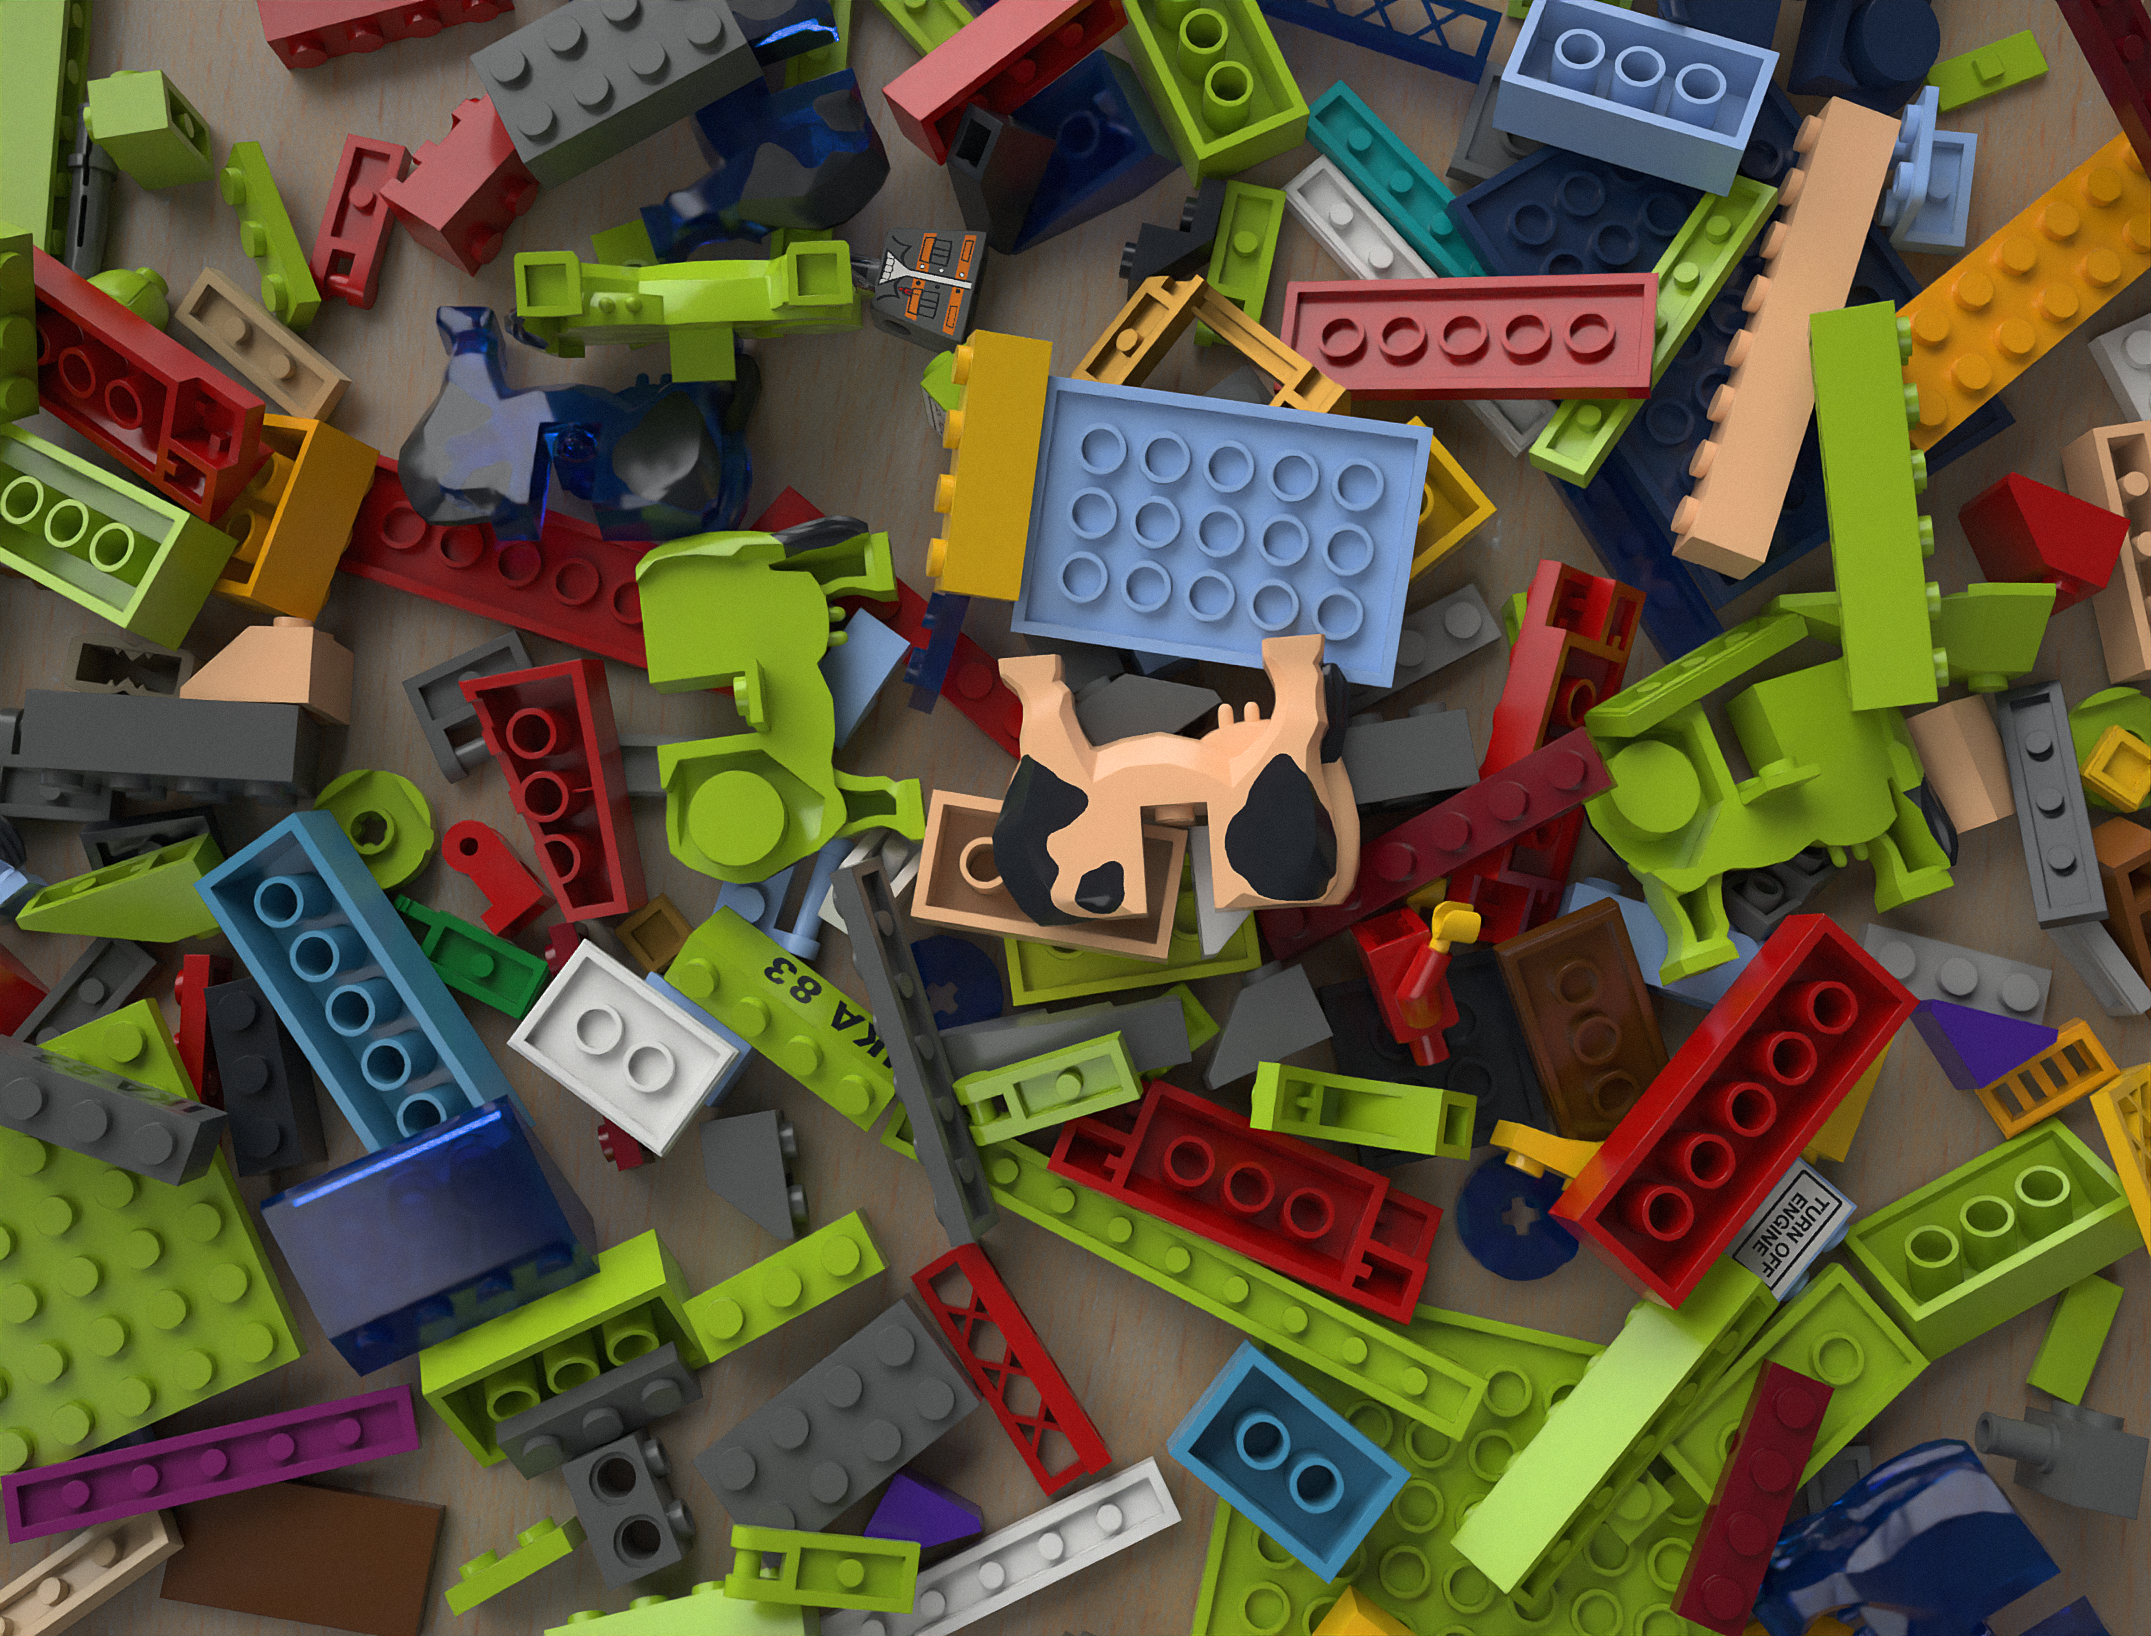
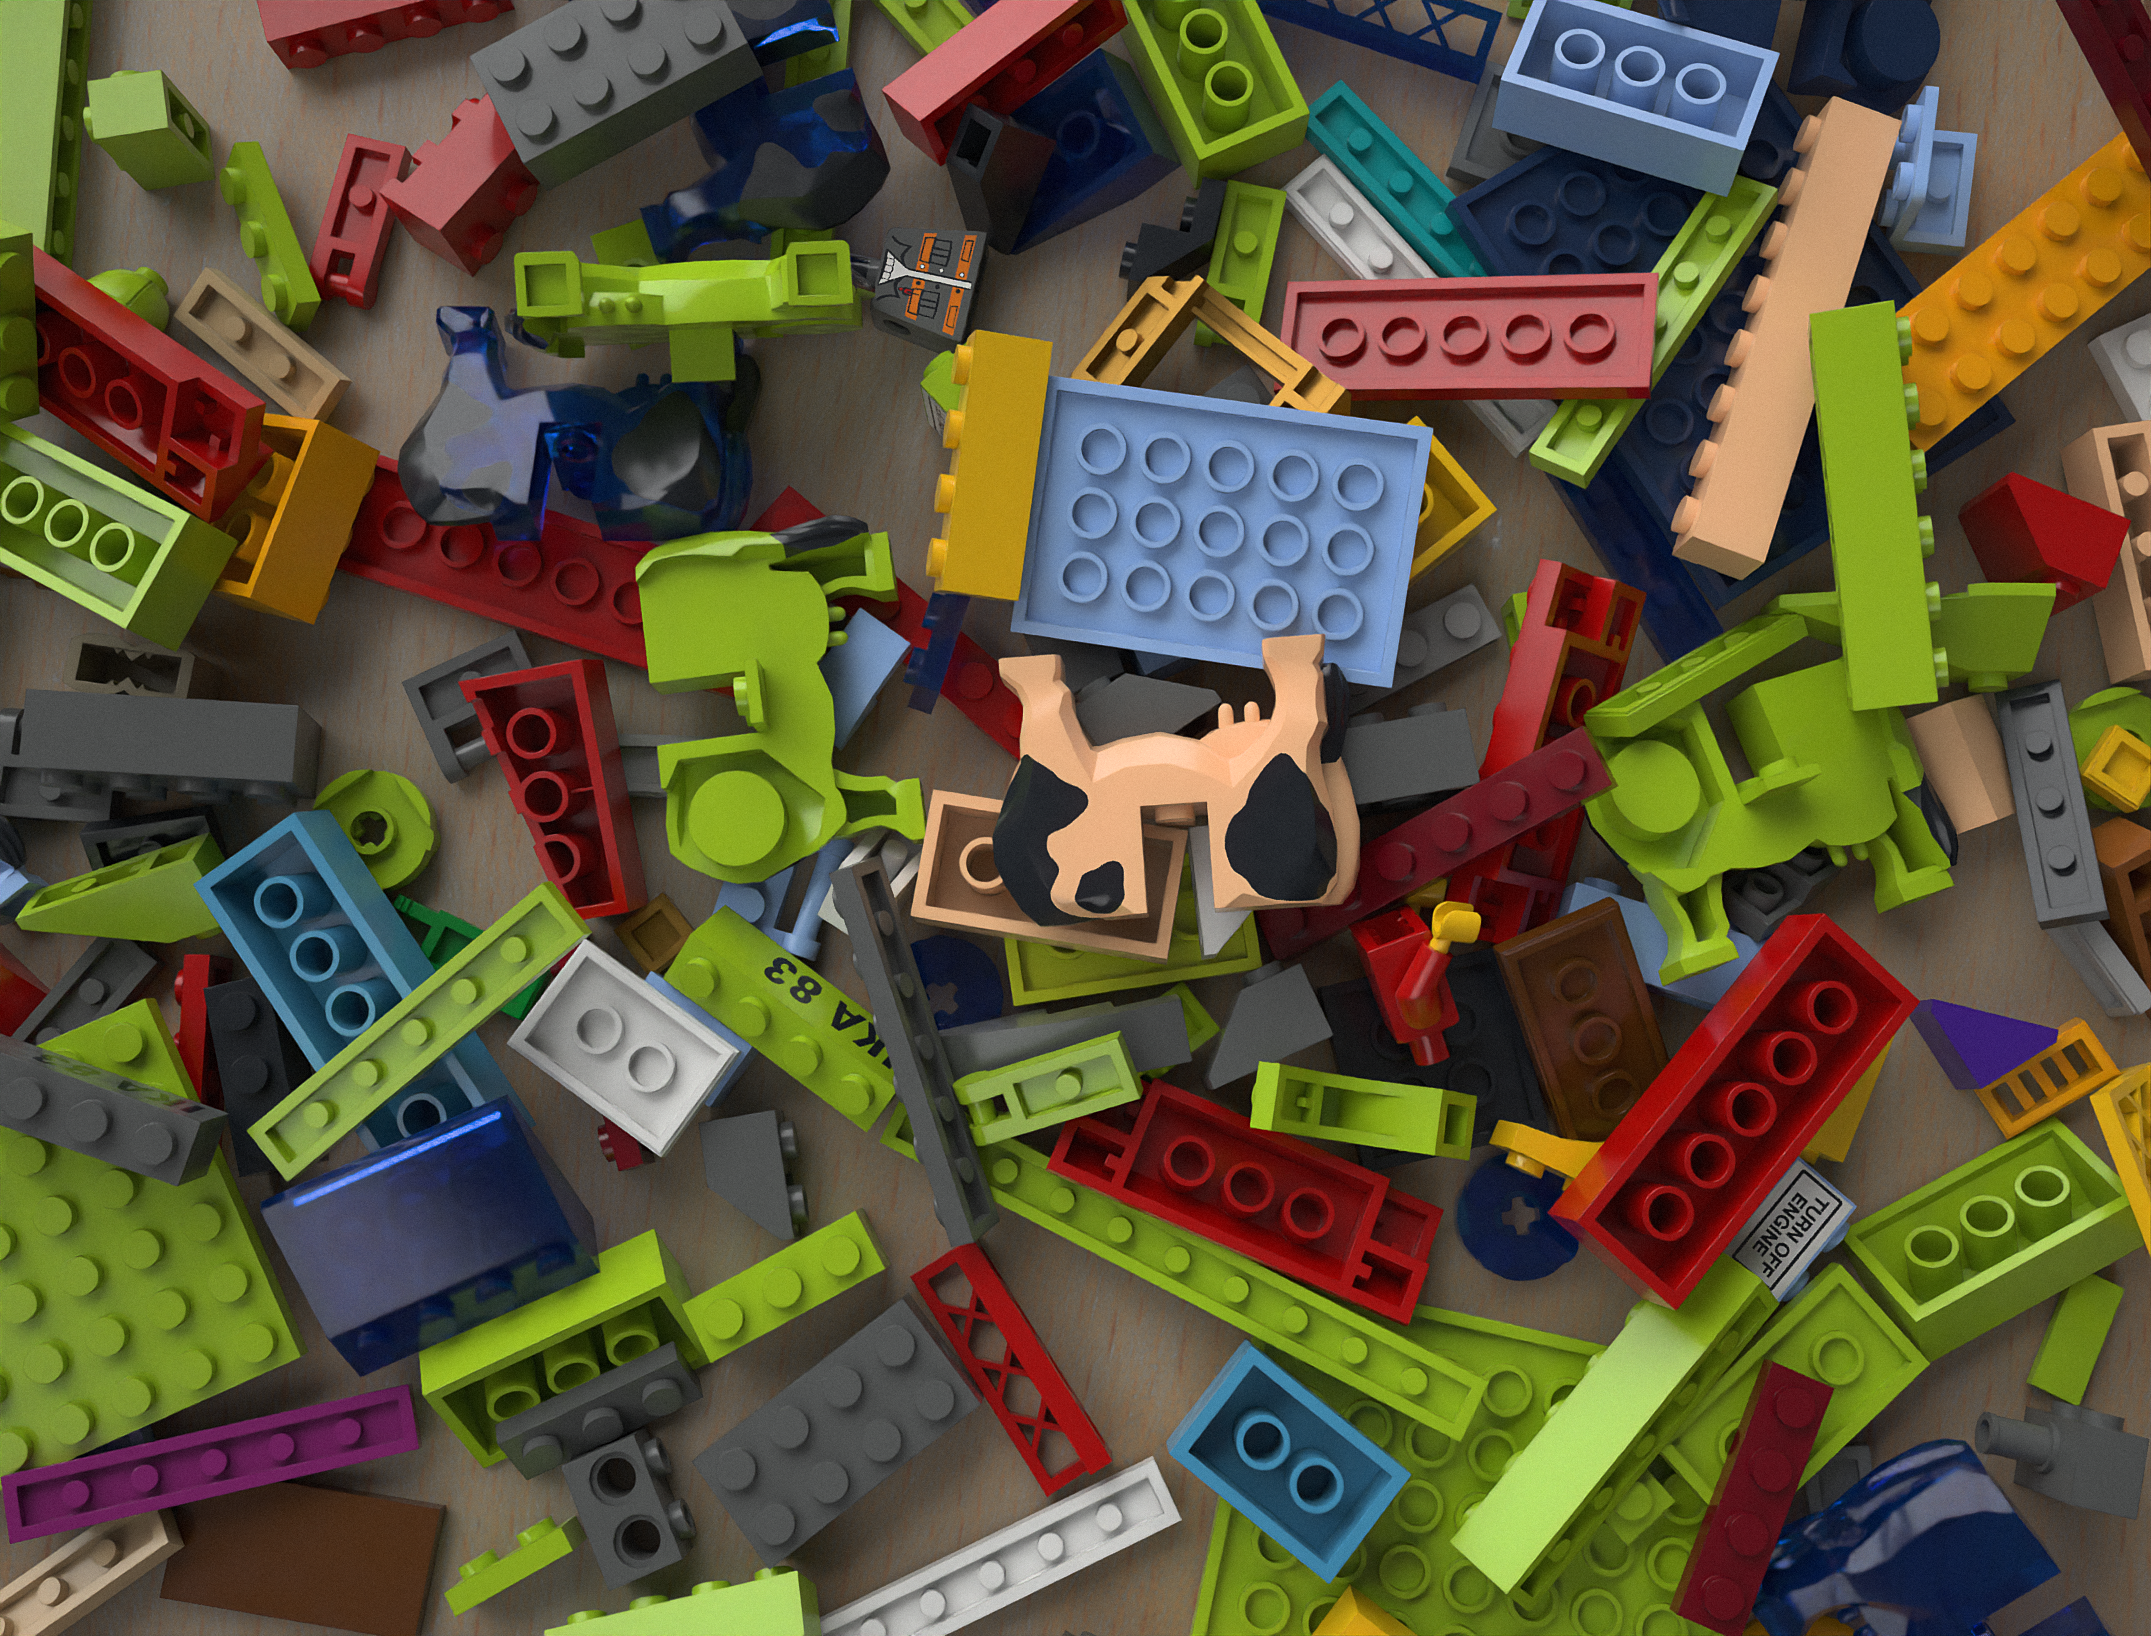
(89, 203): dark grey pin -> none
(281, 666): light nougat slope -> none
(419, 1030): none -> lime plate
(500, 874): red leg -> none
(824, 1569): lime plate -> none
(923, 1511): dark purple slope -> none
(1959, 974): light grey plate -> none
(1986, 71): lime piece -> none

